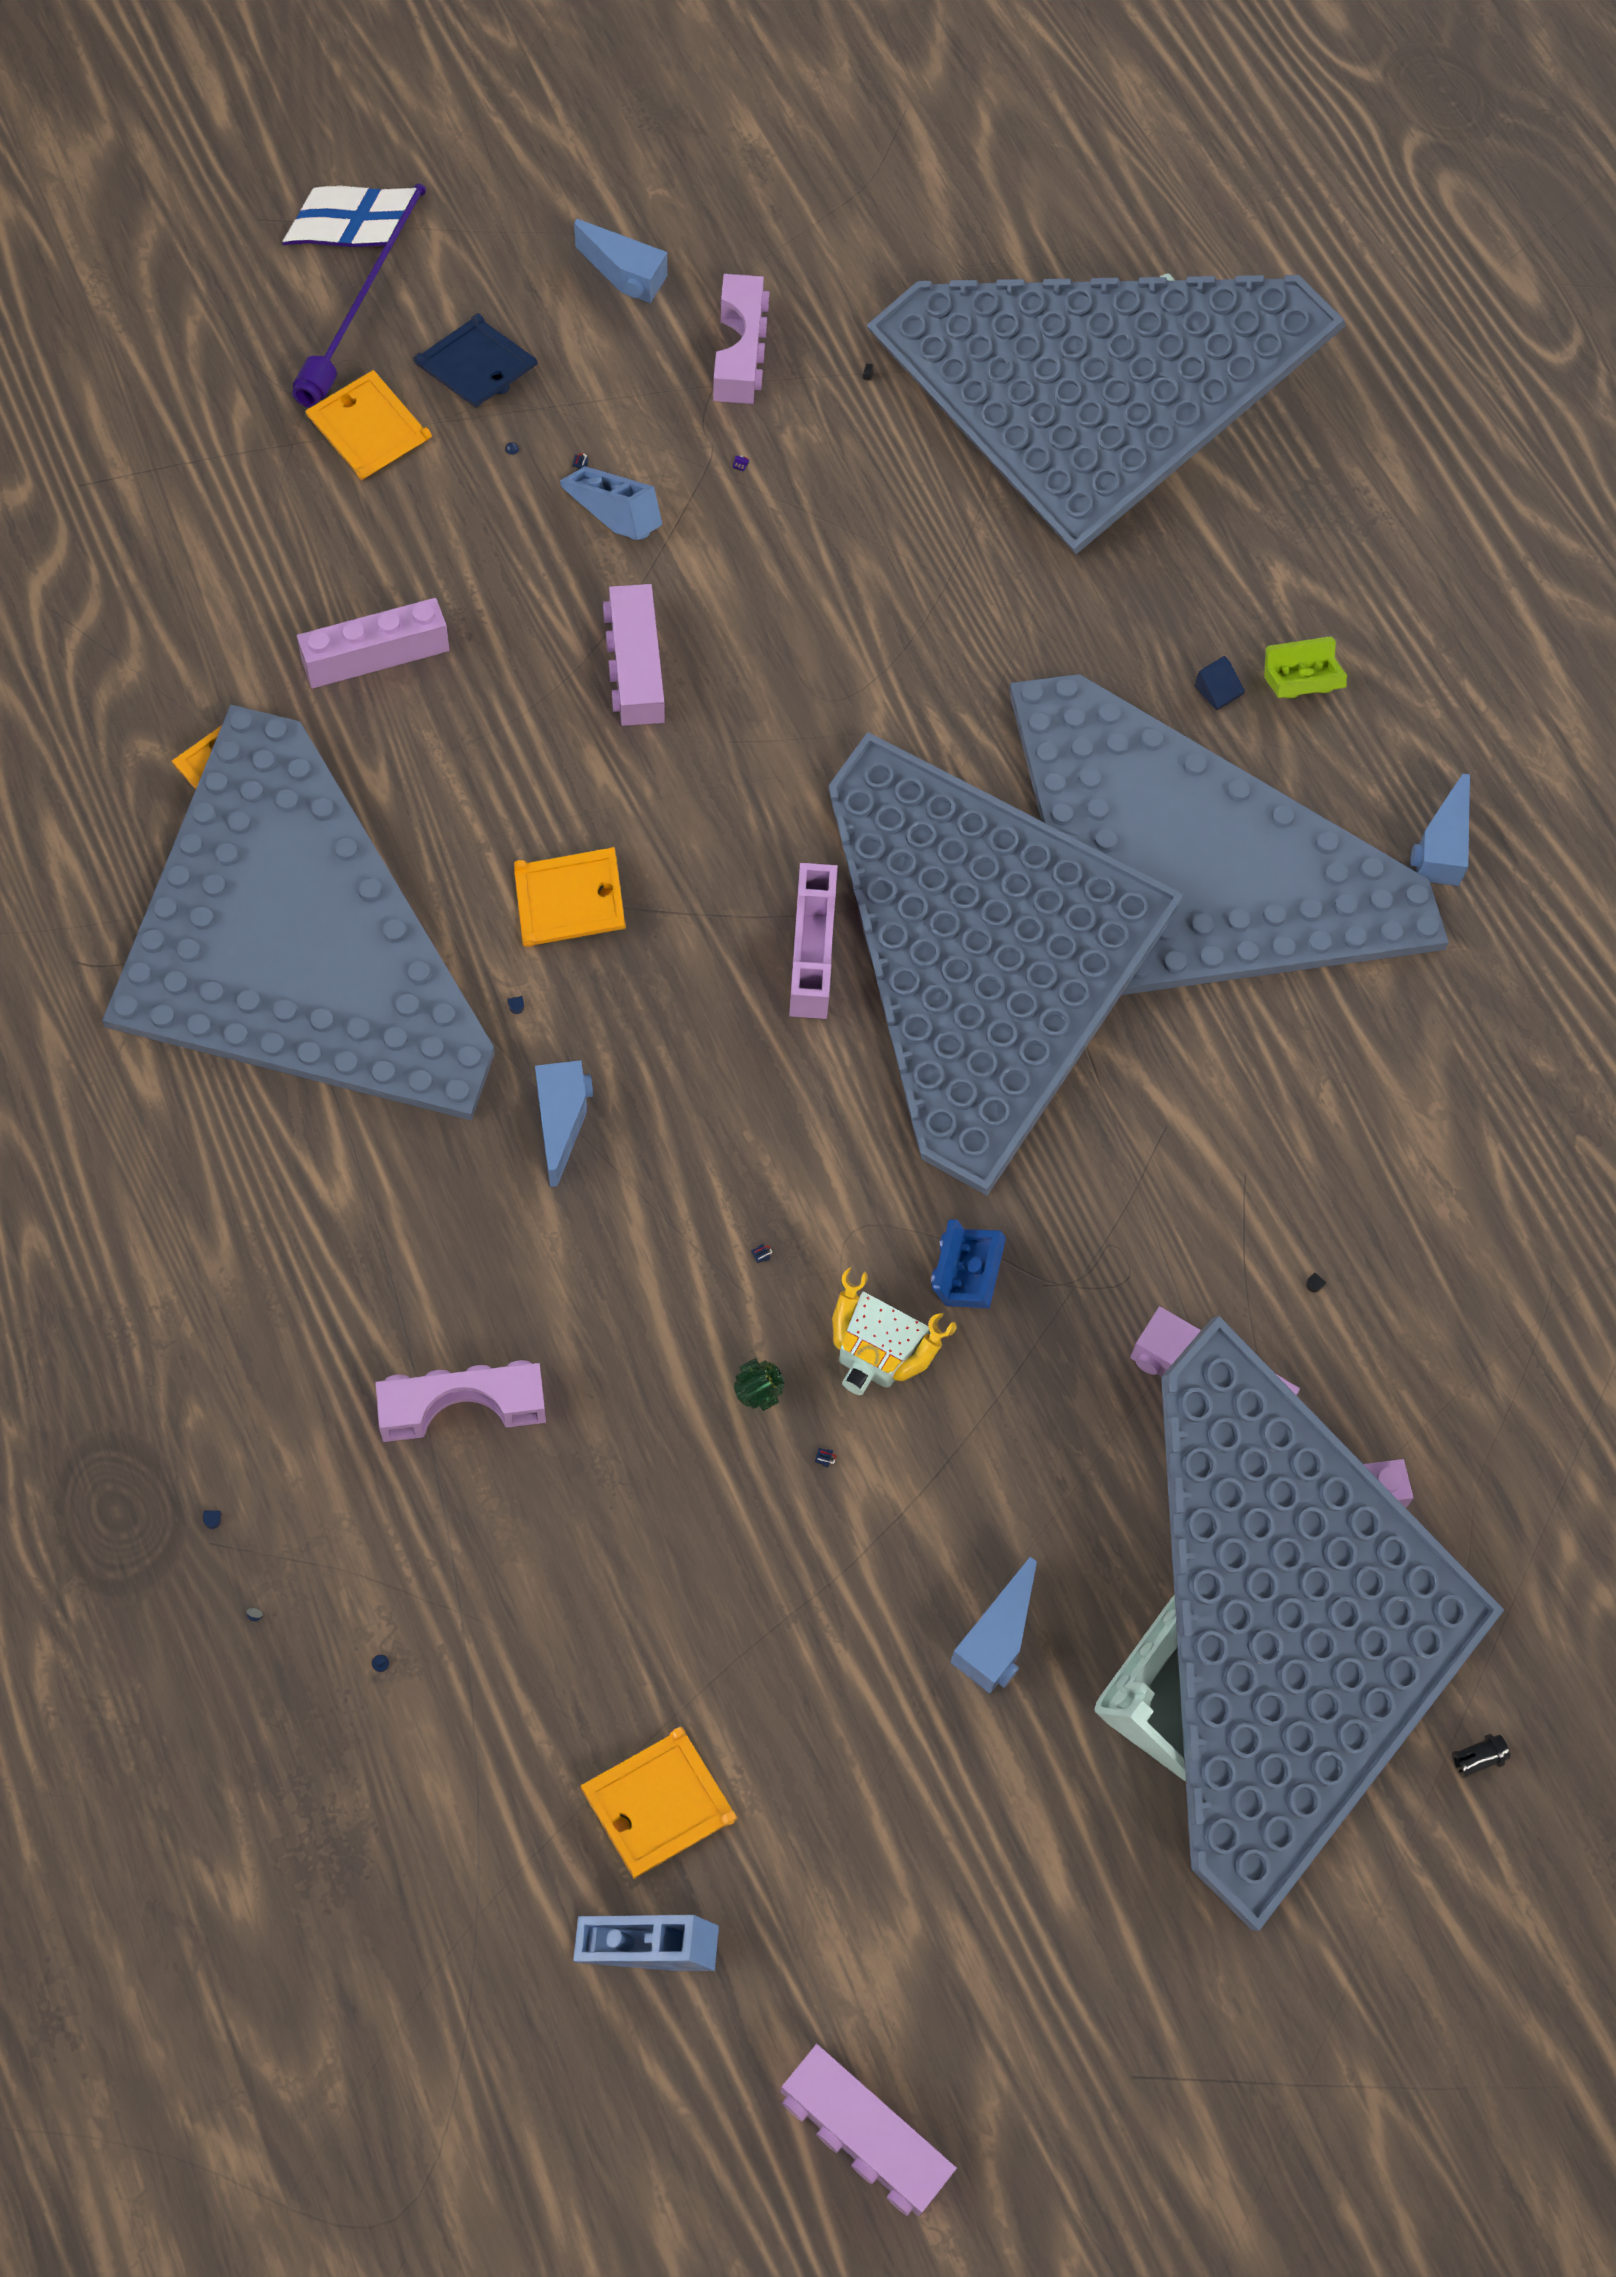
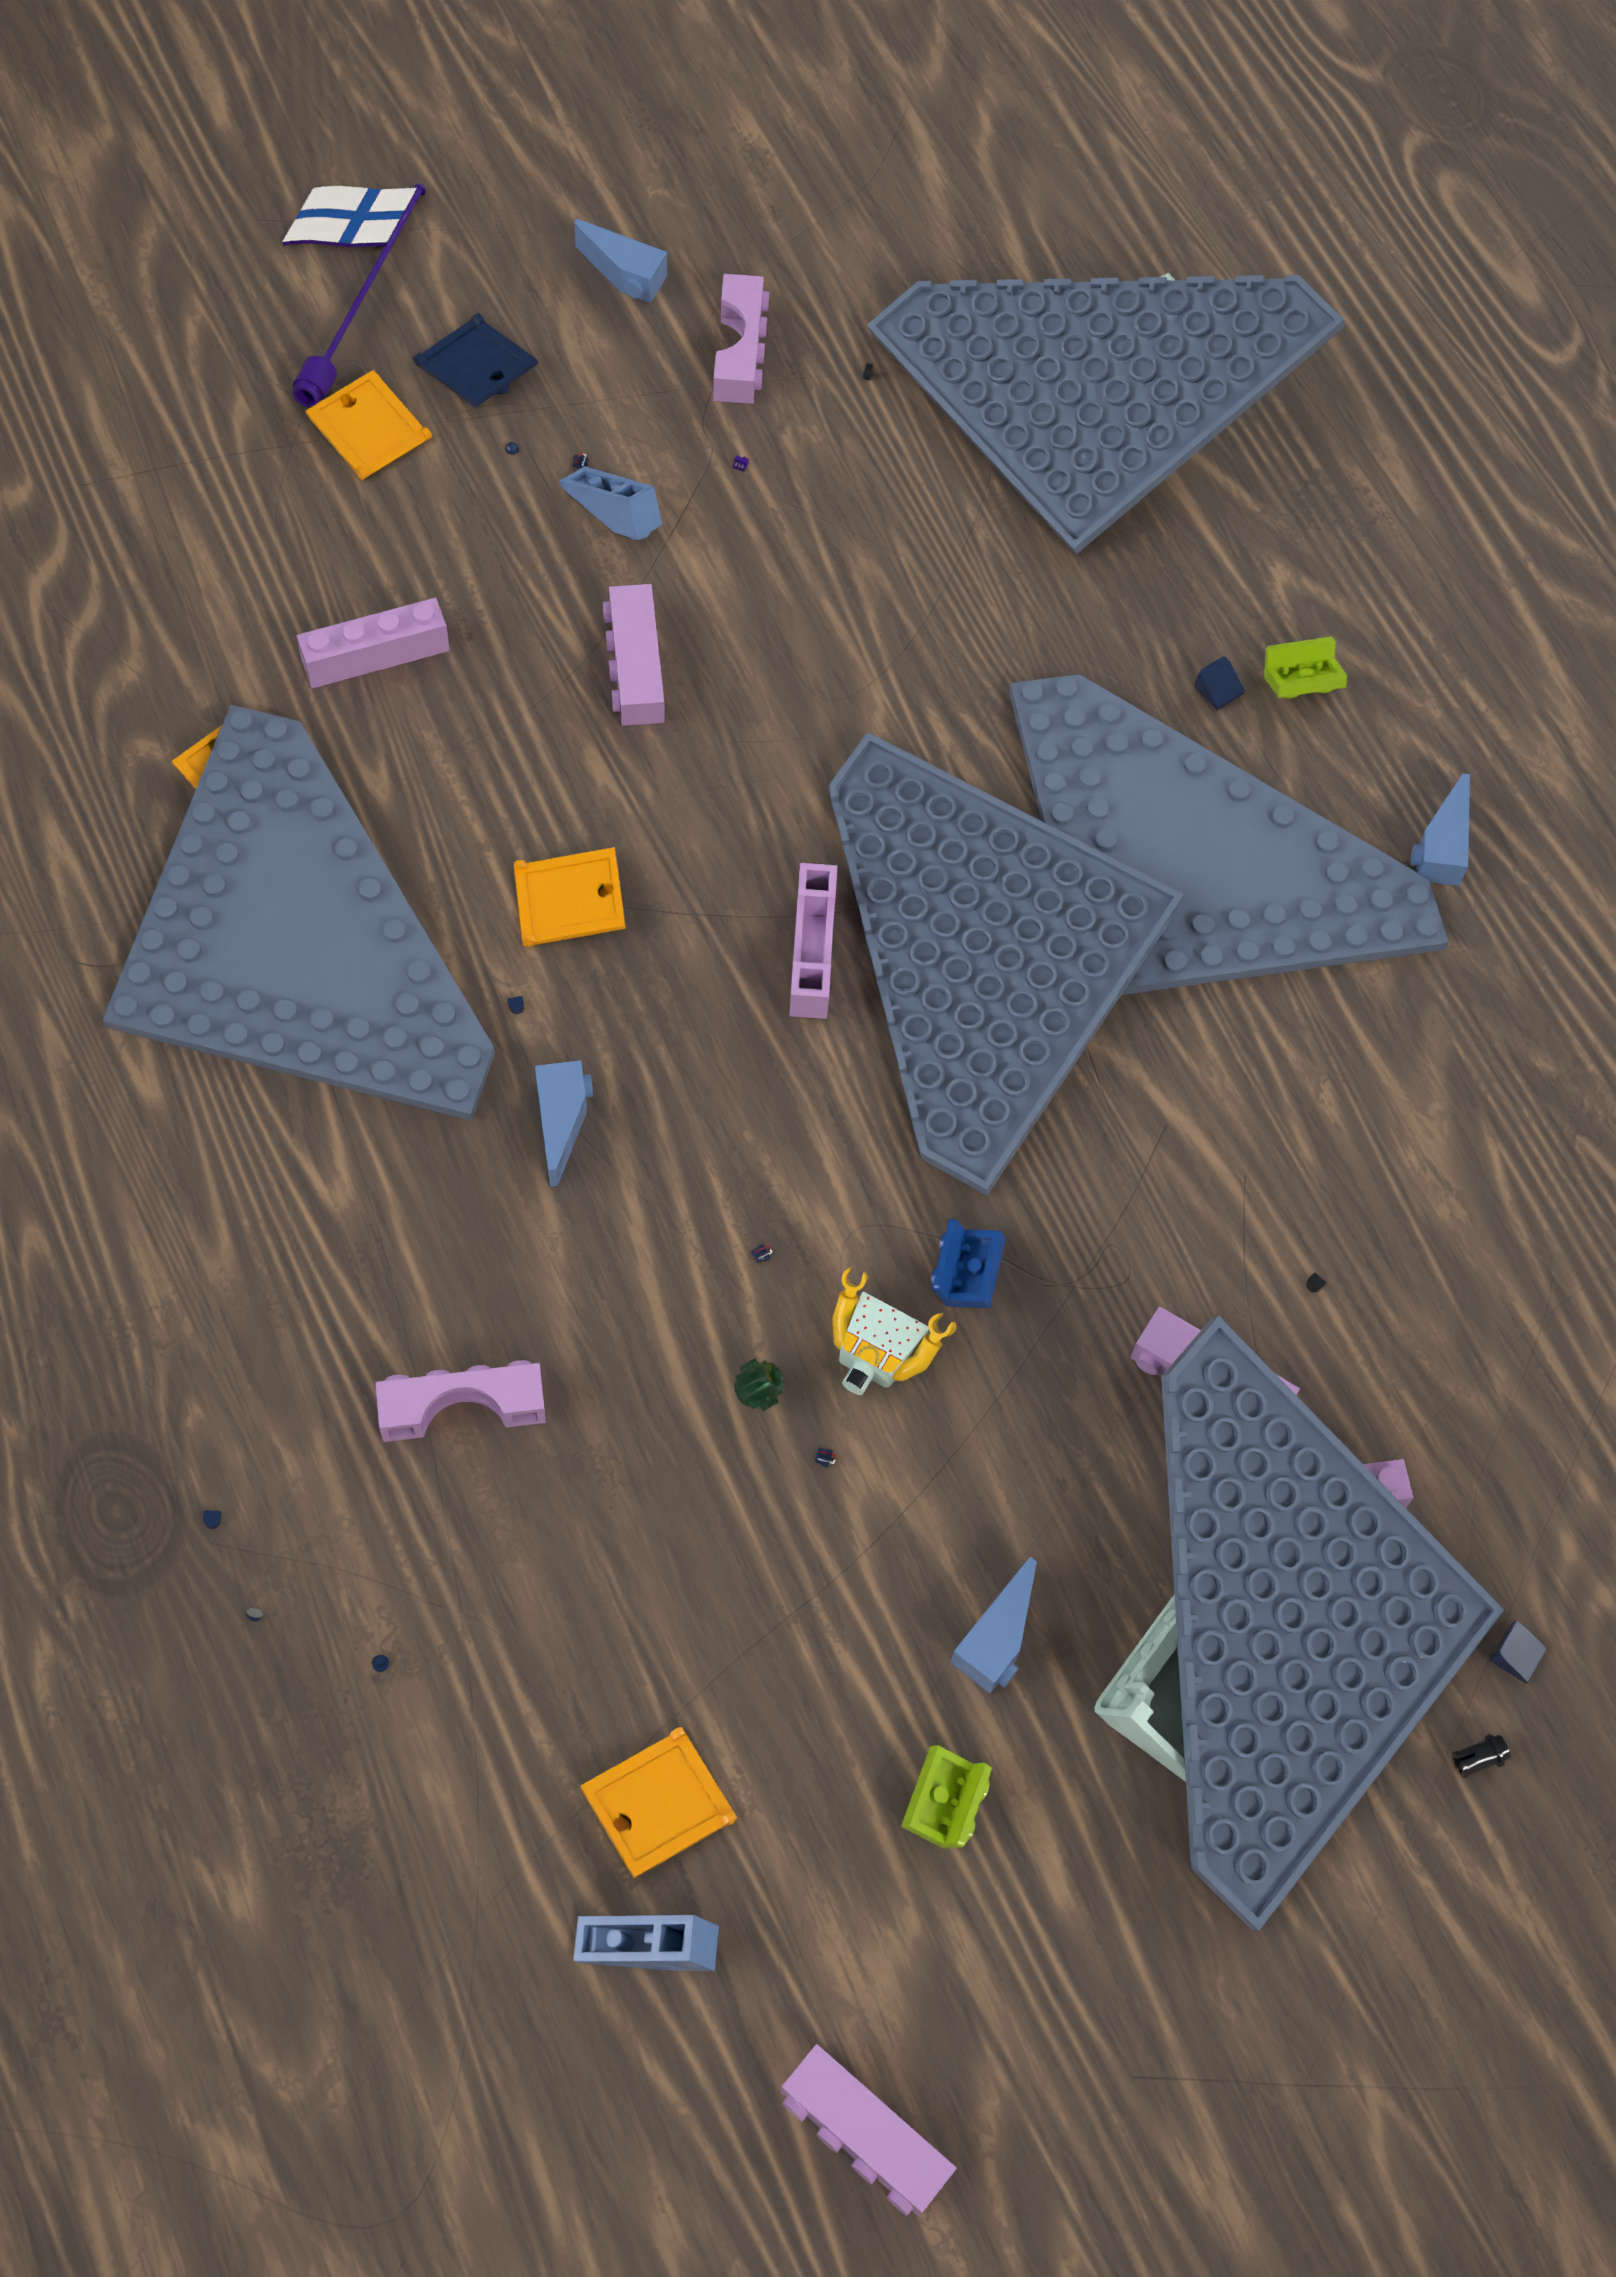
(947, 1798): none -> lime bracket
(1518, 1652): none -> slope

